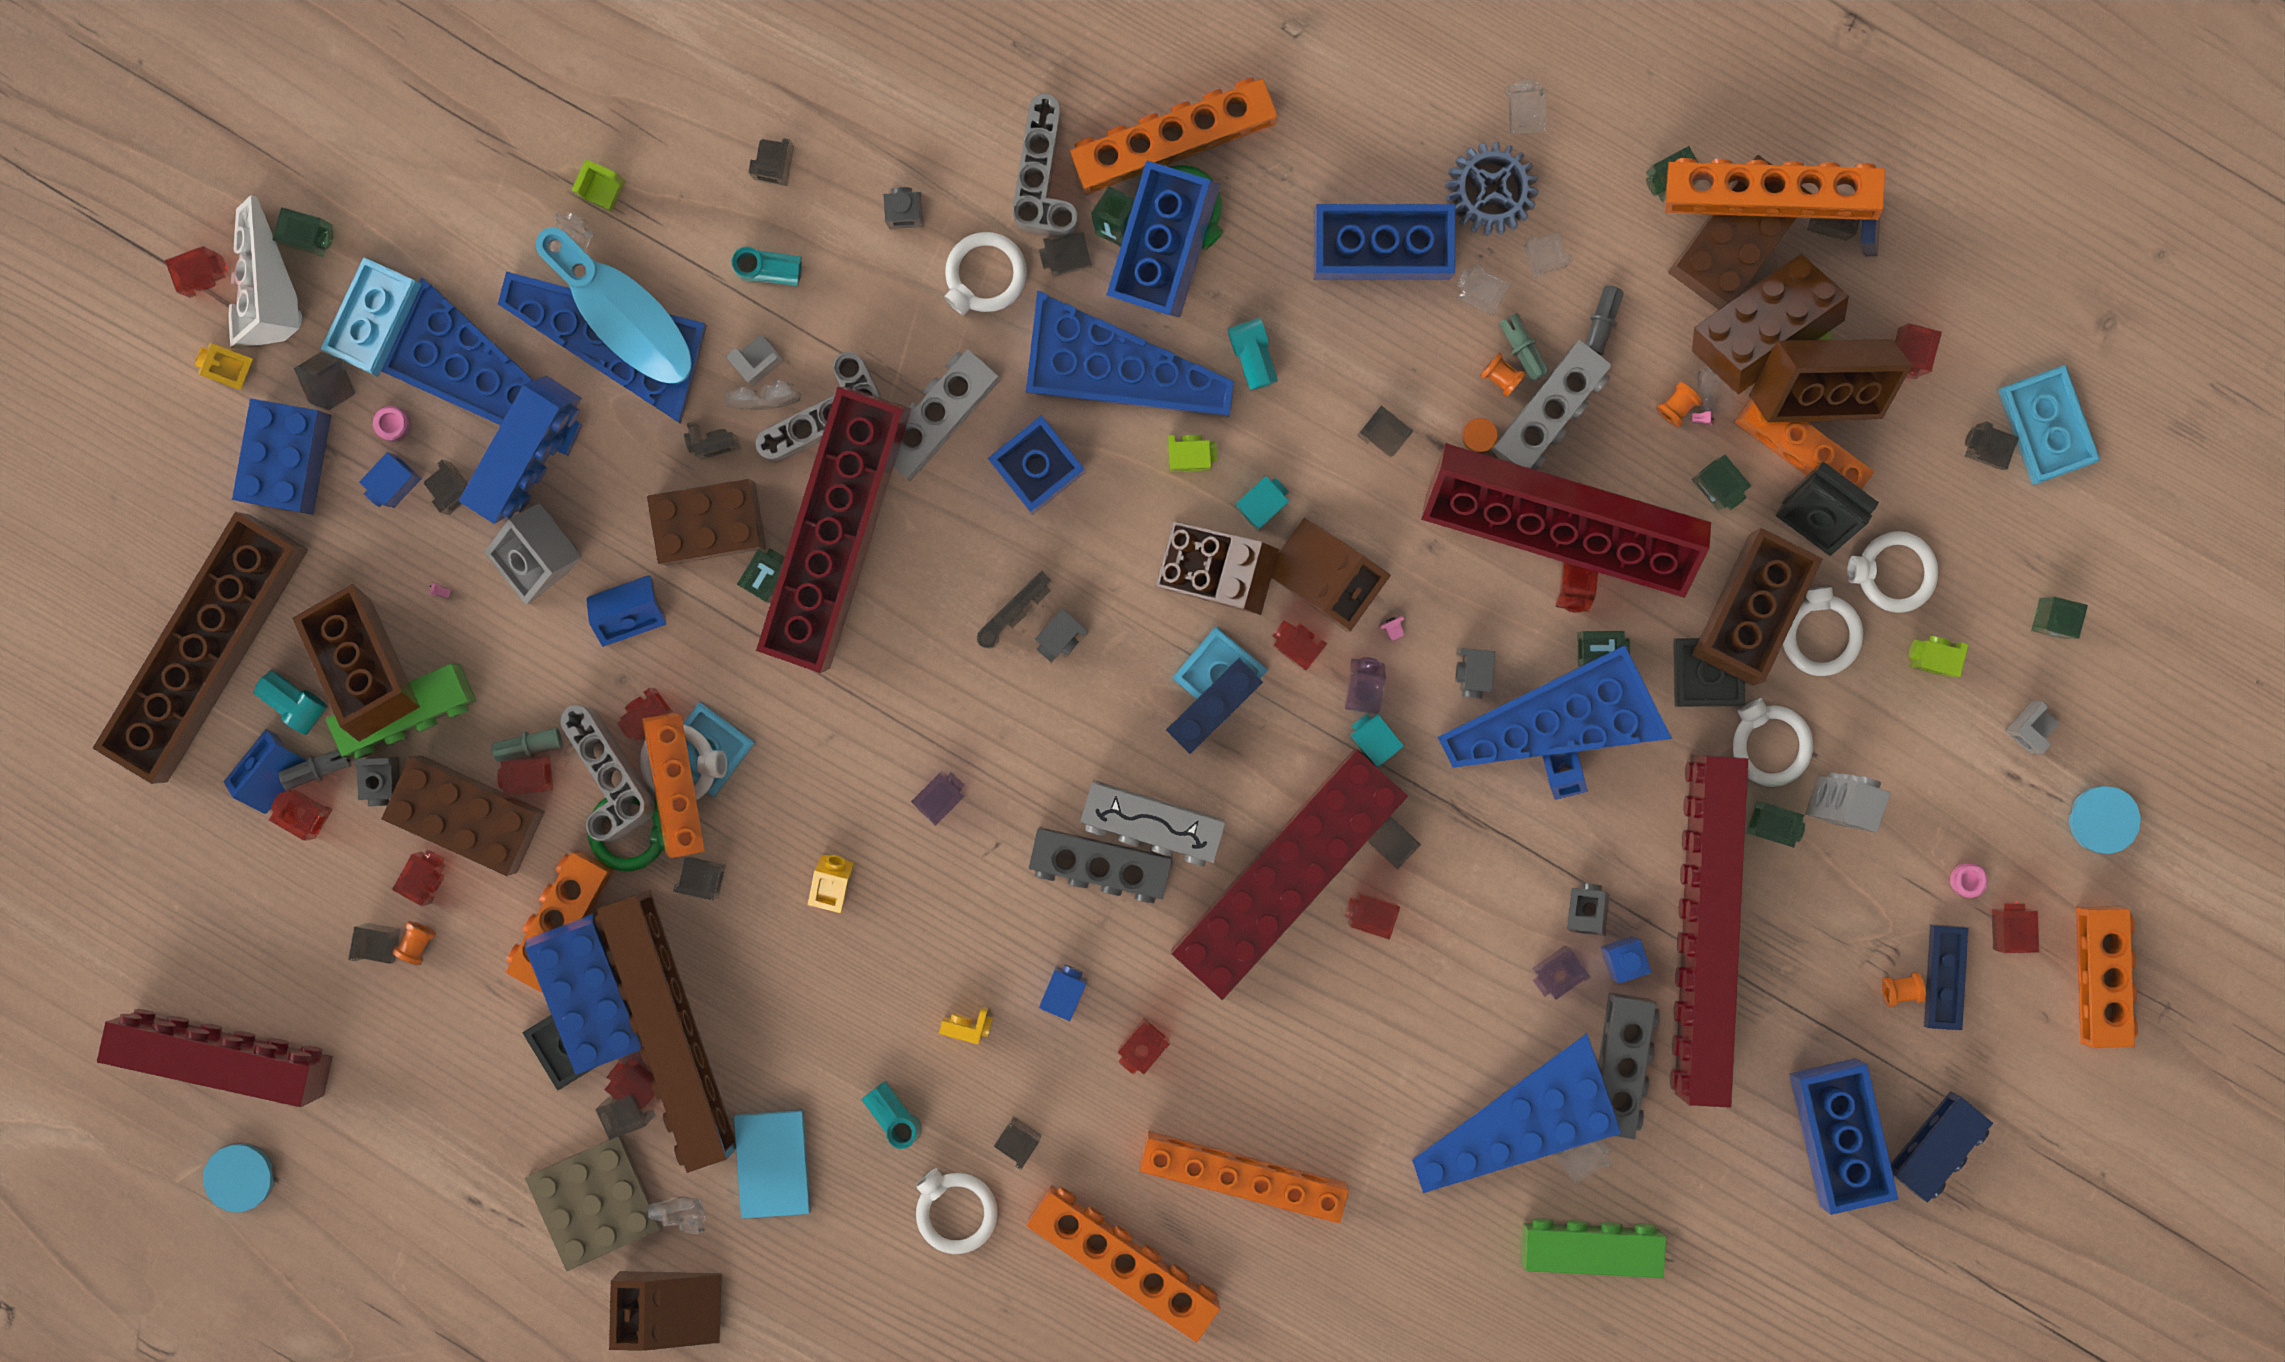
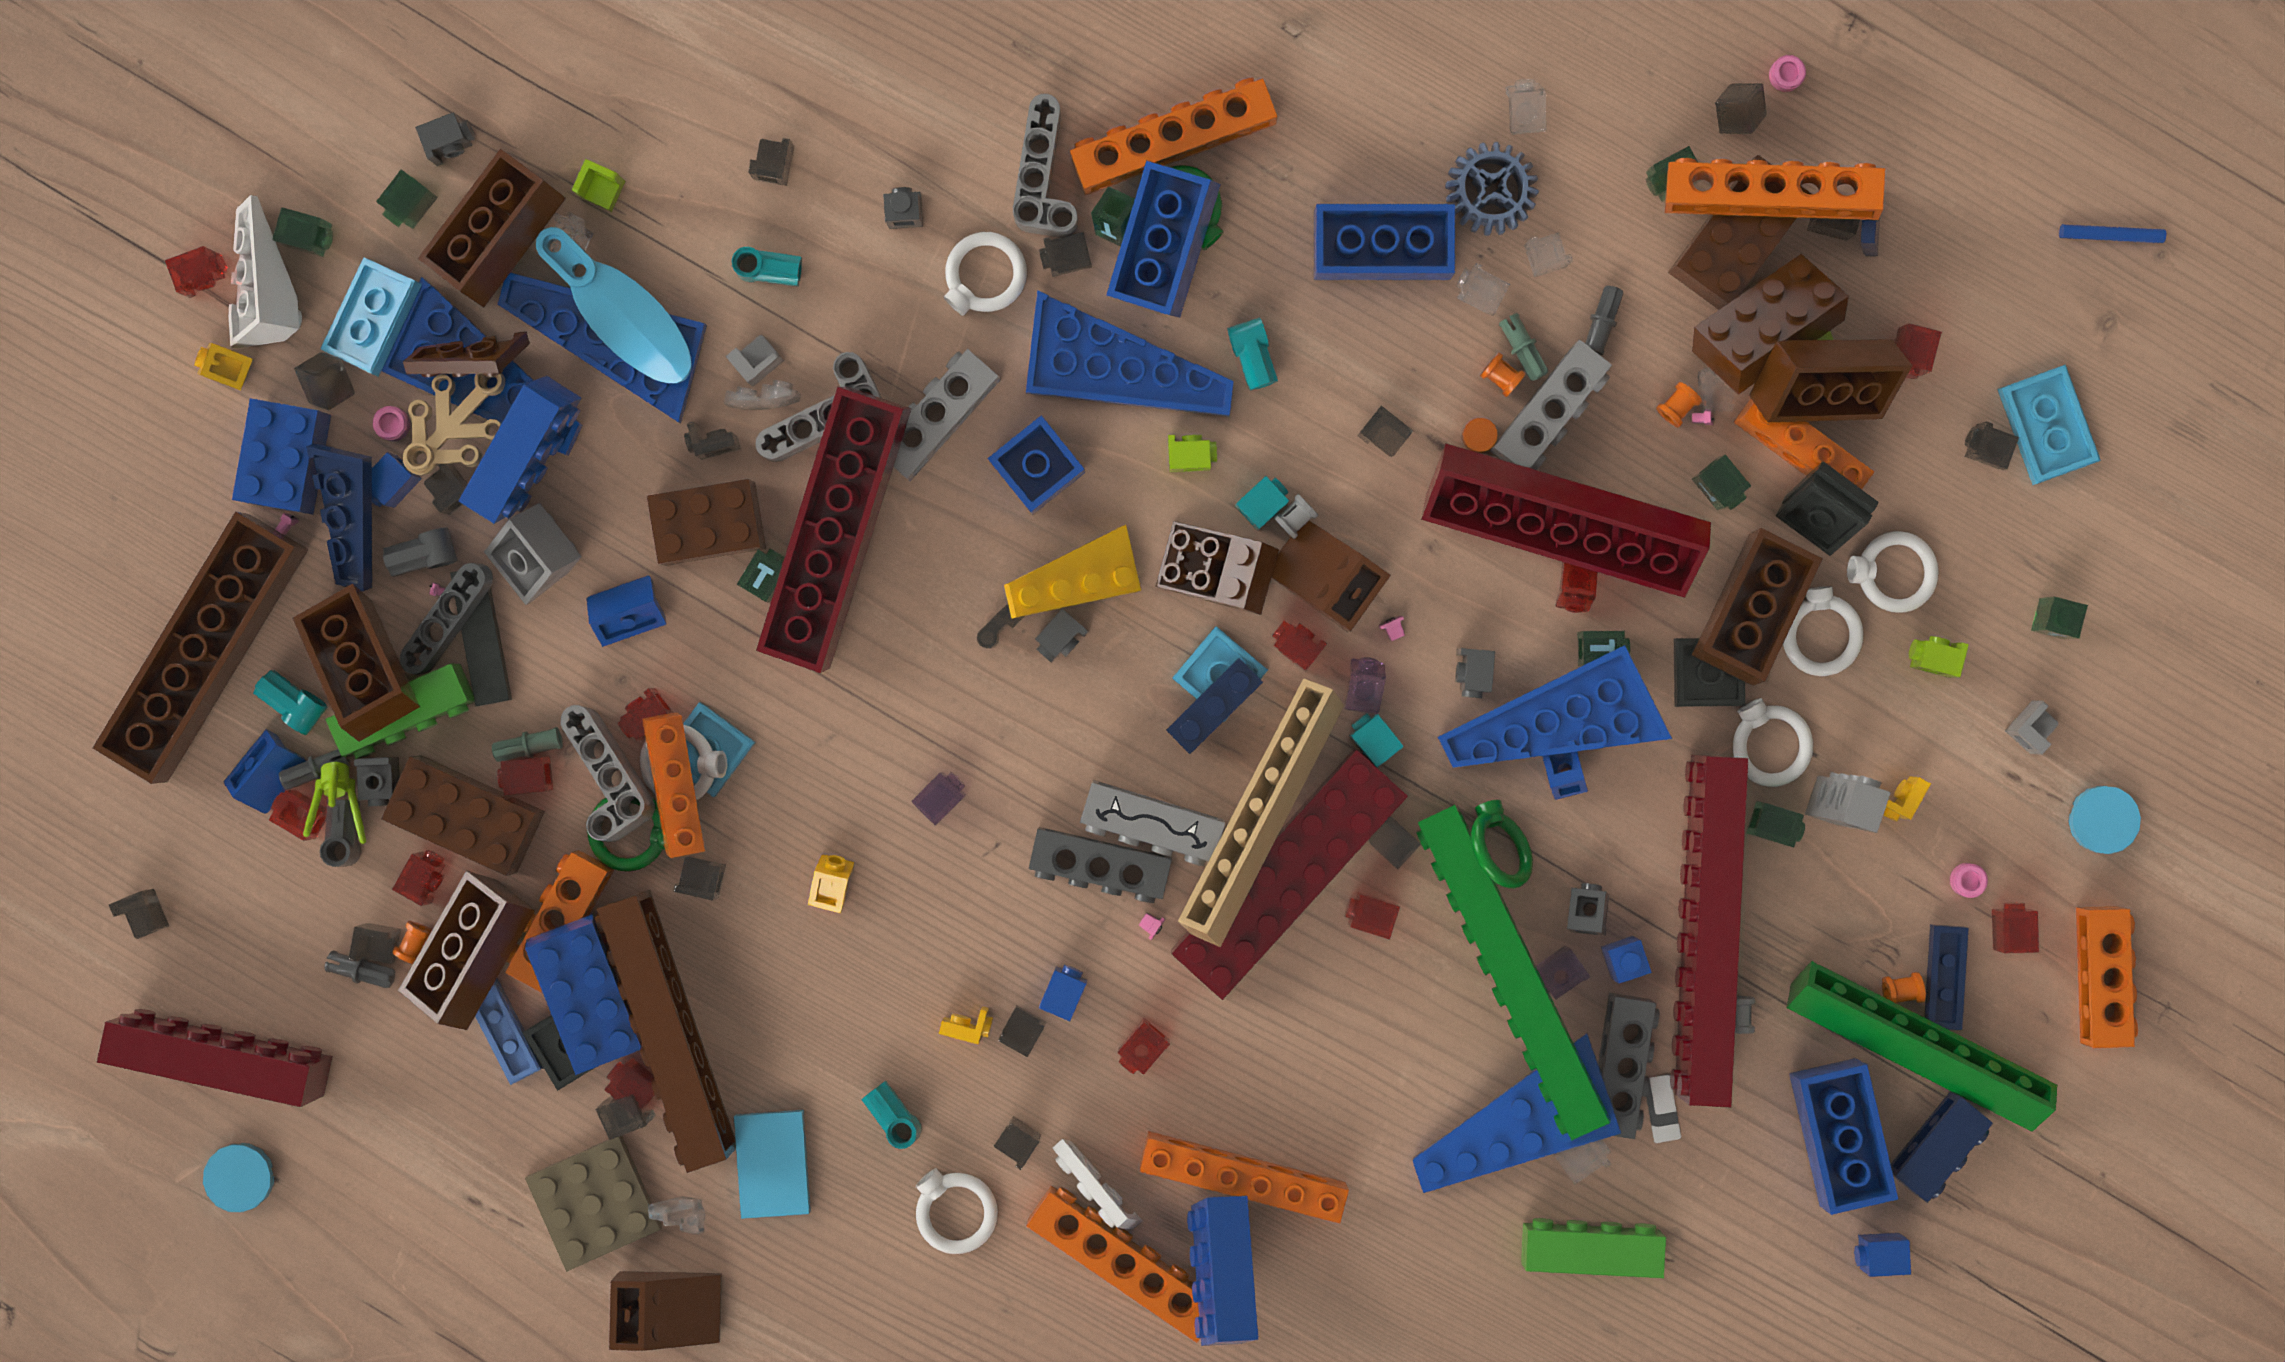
(142, 912): none -> clear smoke panel
(286, 523): none -> bright pink piece
(334, 784): none -> lime plant
(340, 829): none -> dark grey piece
(347, 512): none -> dark blue wing
(361, 970): none -> dark grey axle
(405, 200): none -> clear green brick
(428, 551): none -> dark grey piece
(445, 137): none -> dark grey brick
(449, 425): none -> tan plant
(450, 622): none -> dark grey beam
(466, 950): none -> reddish brown brick
(481, 357): none -> reddish brown wing
(484, 651): none -> pearl dark grey tile
(491, 228): none -> reddish brown brick
(506, 1036): none -> medium blue tile
(1022, 1031): none -> clear smoke panel
(1073, 1161): none -> white wing
(1085, 575): none -> yellow wing
(1151, 925): none -> bright pink piece
(1223, 1271): none -> blue brick
(1261, 812): none -> tan brick
(1295, 516): none -> light grey bush
(1491, 815): none -> green piece
(1515, 975): none -> green brick
(1662, 1110): none -> white sticker
(1741, 108): none -> clear smoke panel
(1743, 1015): none -> light grey bush
(1787, 73): none -> bright pink tile
(1883, 1254): none -> blue brick
(1909, 796): none -> yellow bracket
(1922, 1046): none -> green brick
(2112, 233): none -> blue bar

